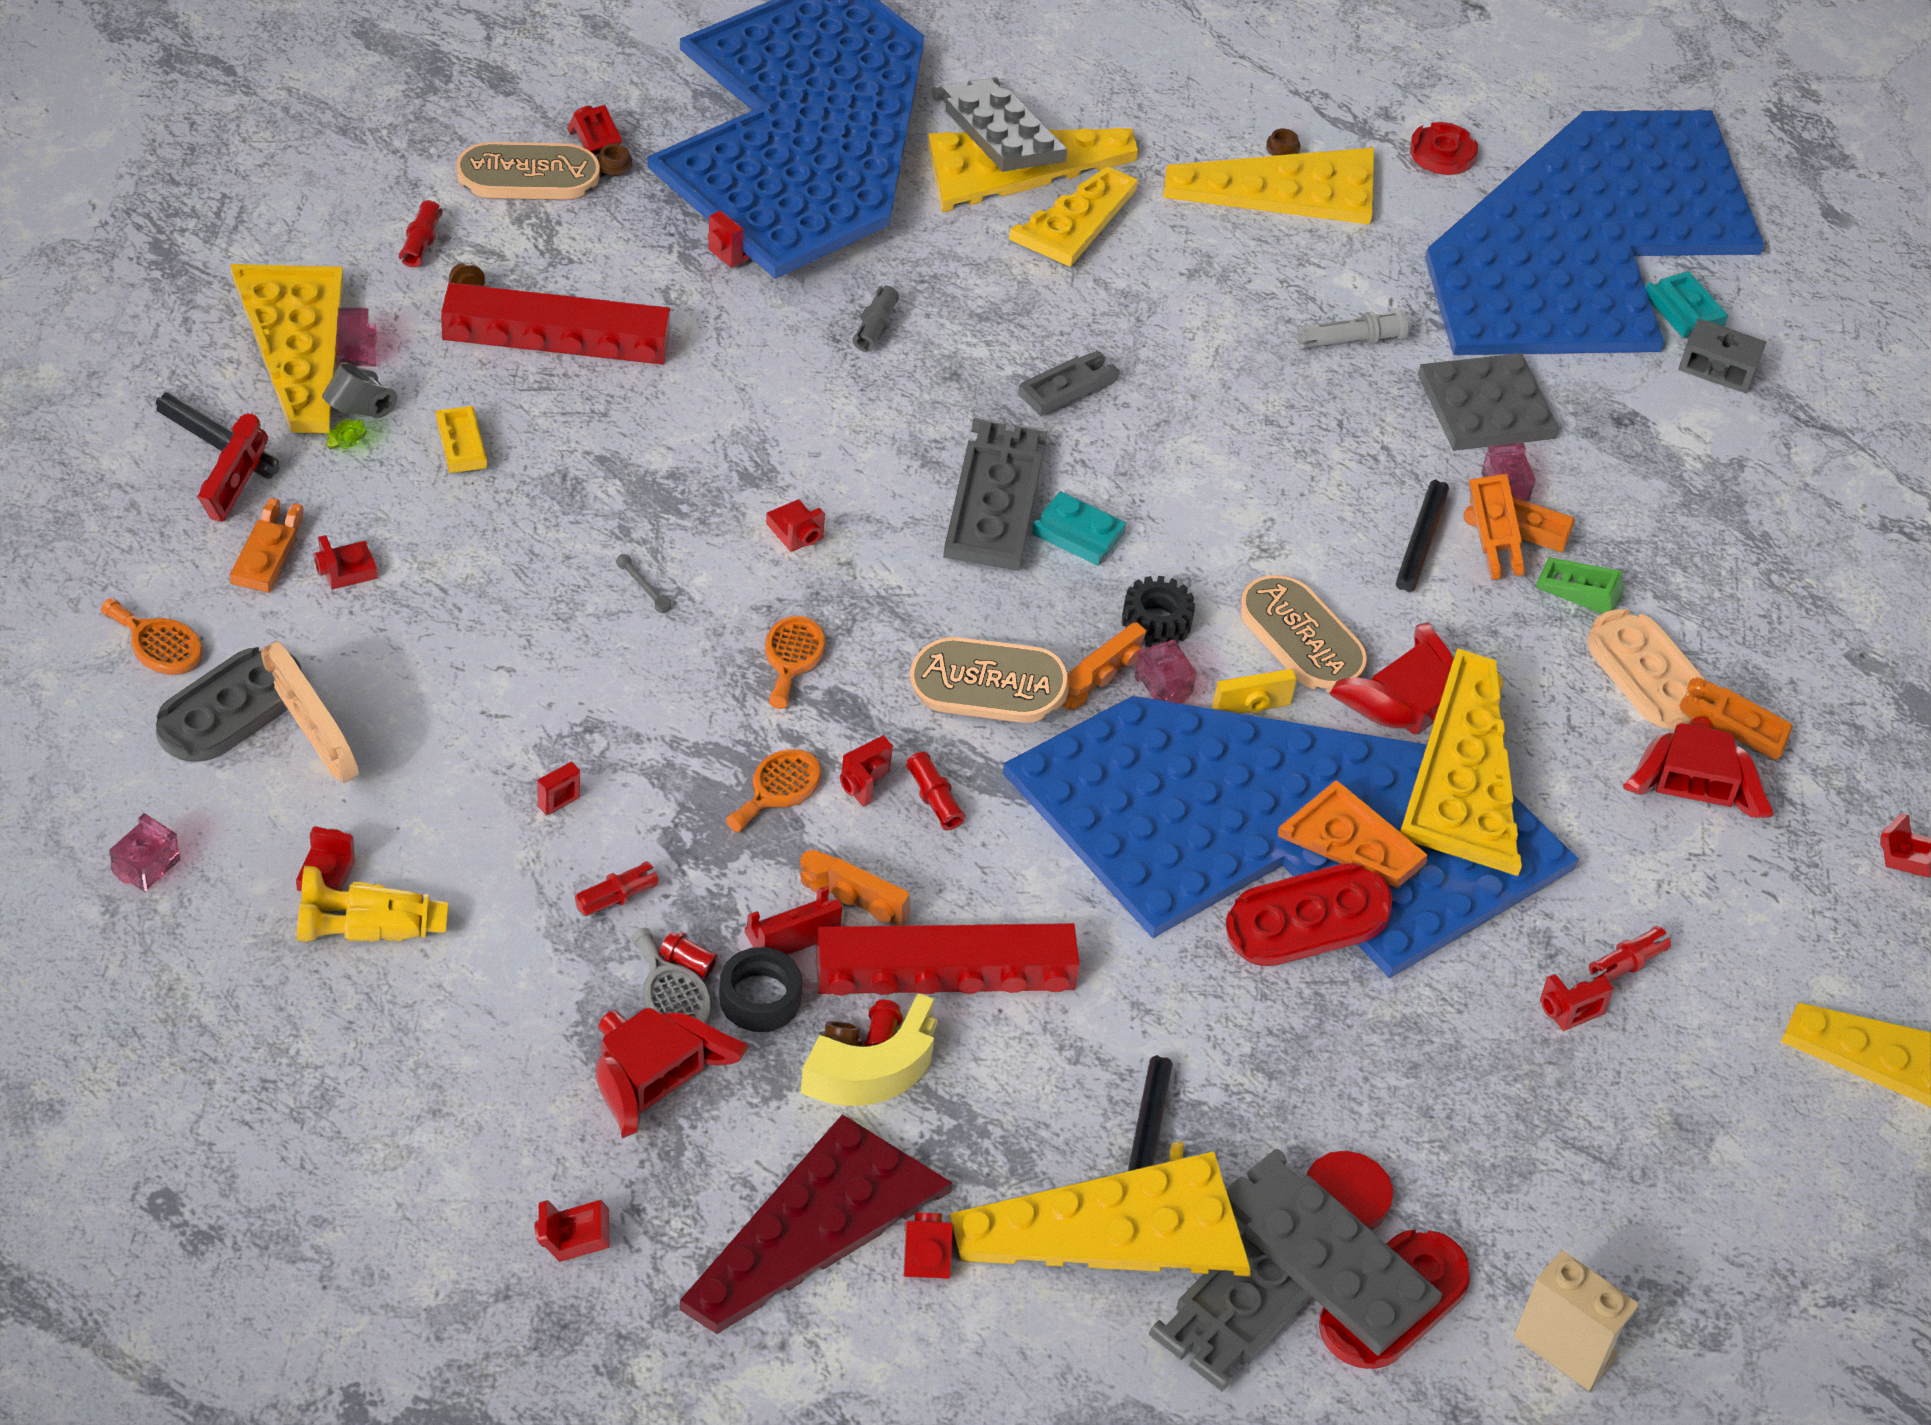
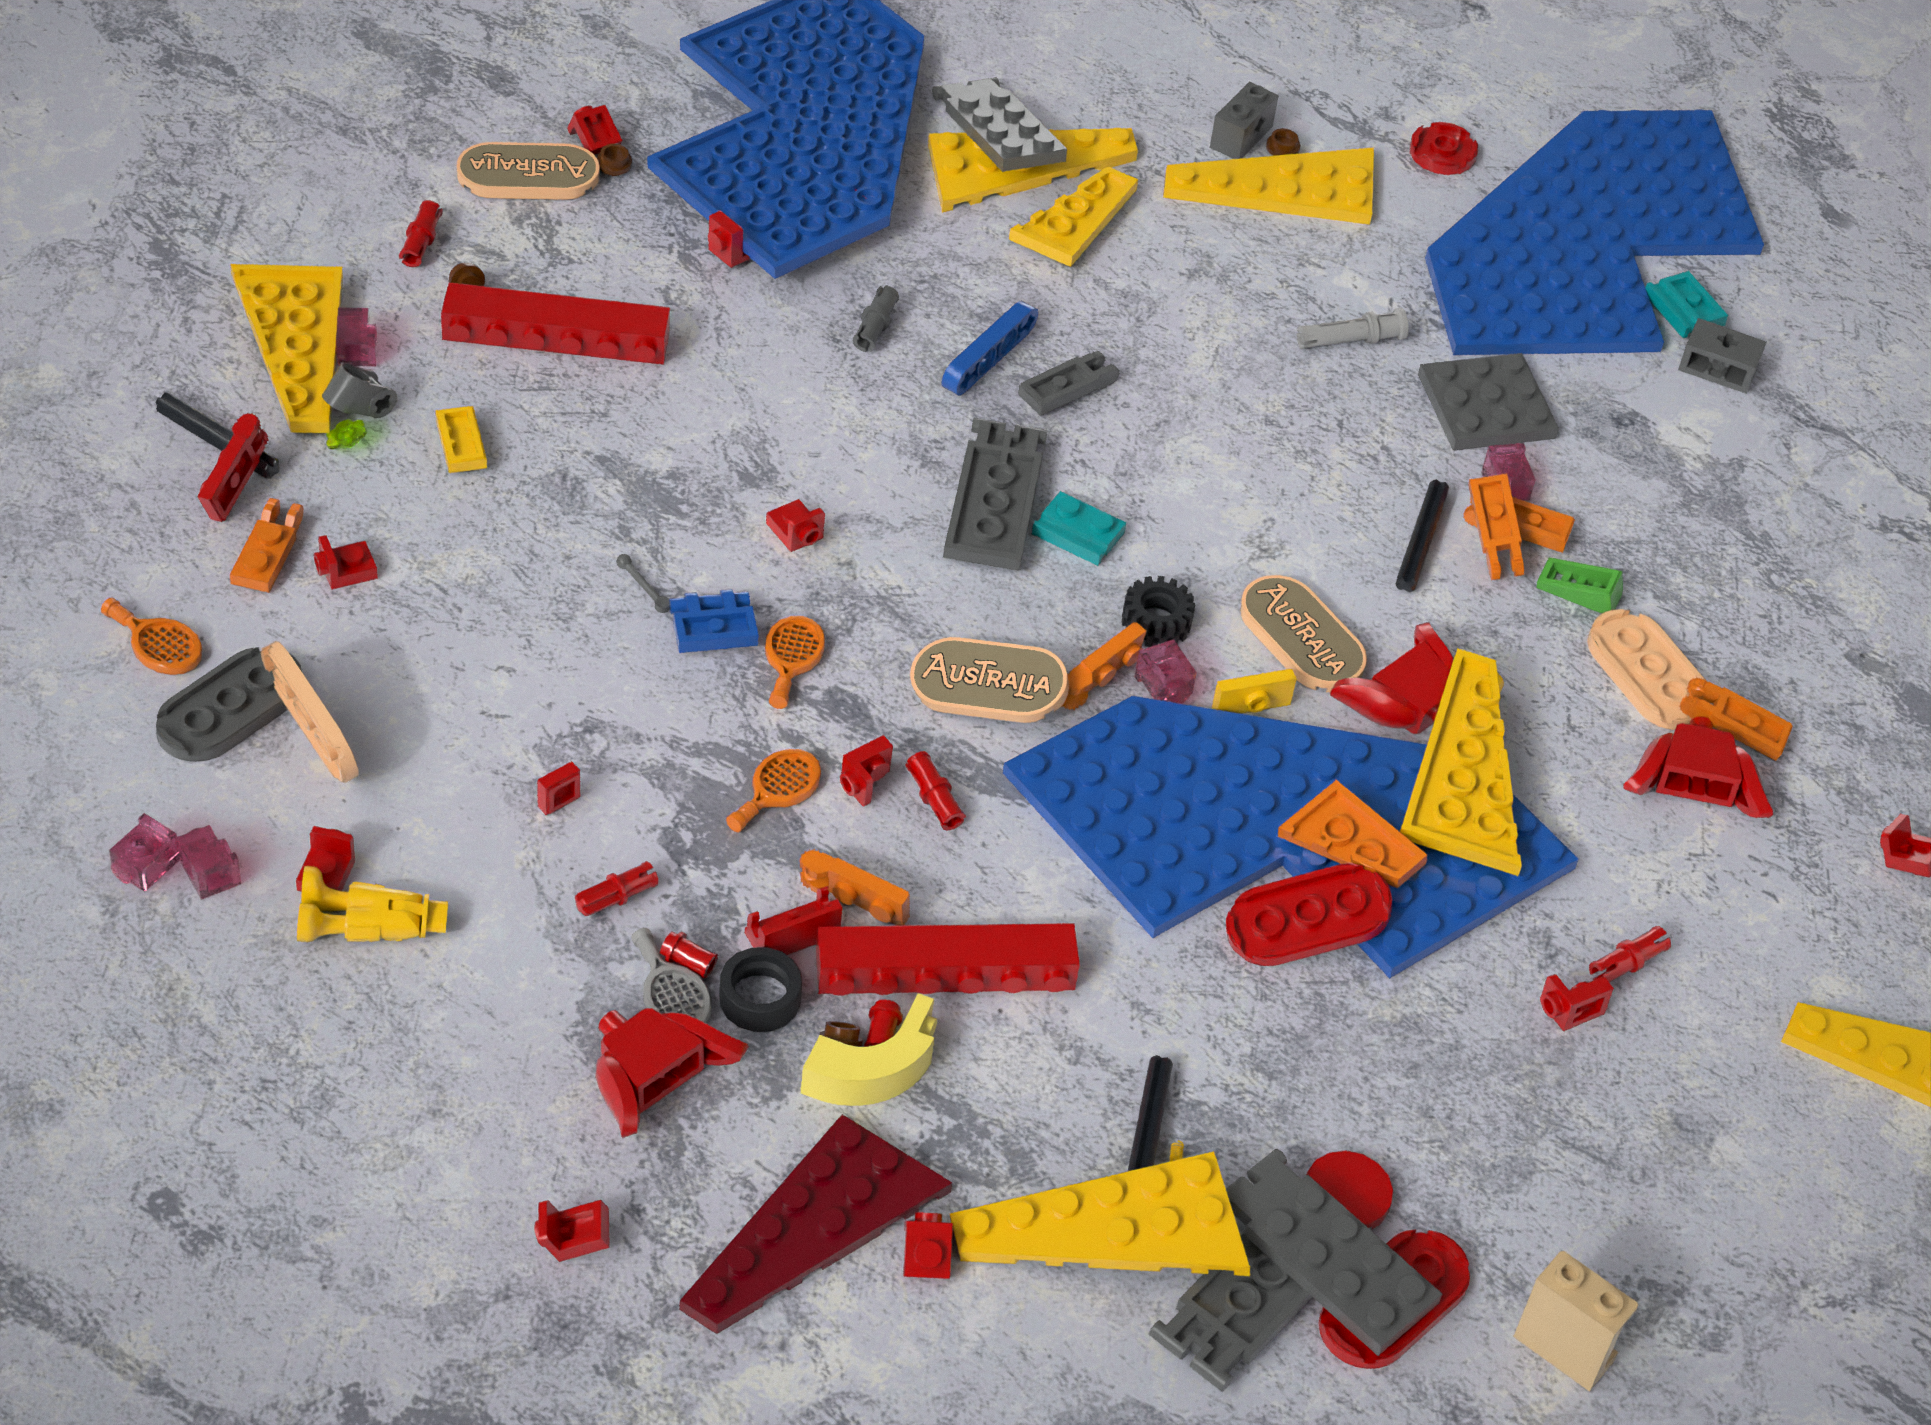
(208, 862): none -> clear pink brick
(713, 621): none -> blue plate
(989, 348): none -> blue beam
(1244, 121): none -> dark grey brick

